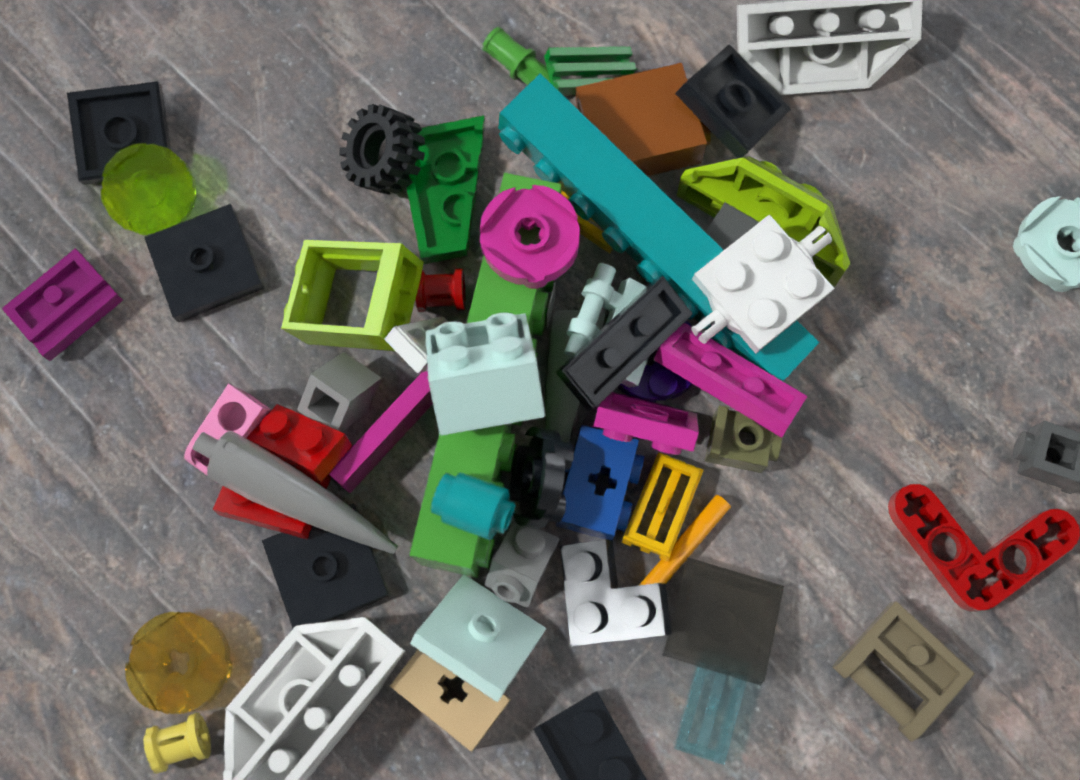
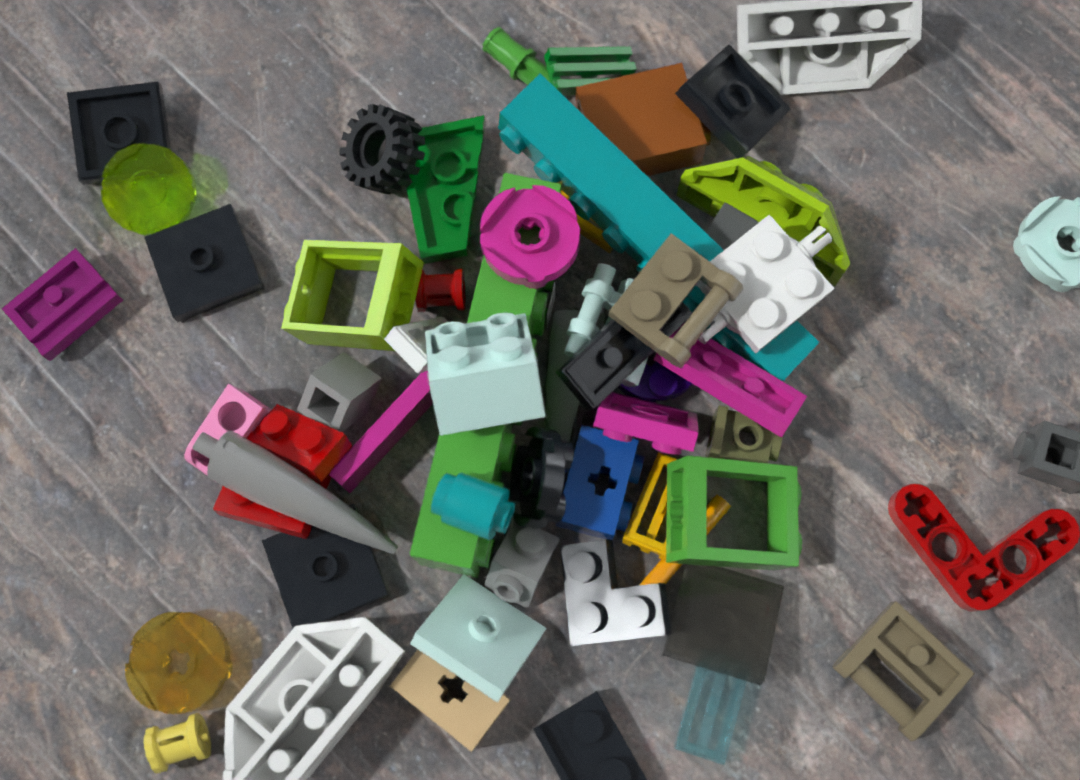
(663, 288): none -> dark tan plate
(688, 514): none -> bright green window

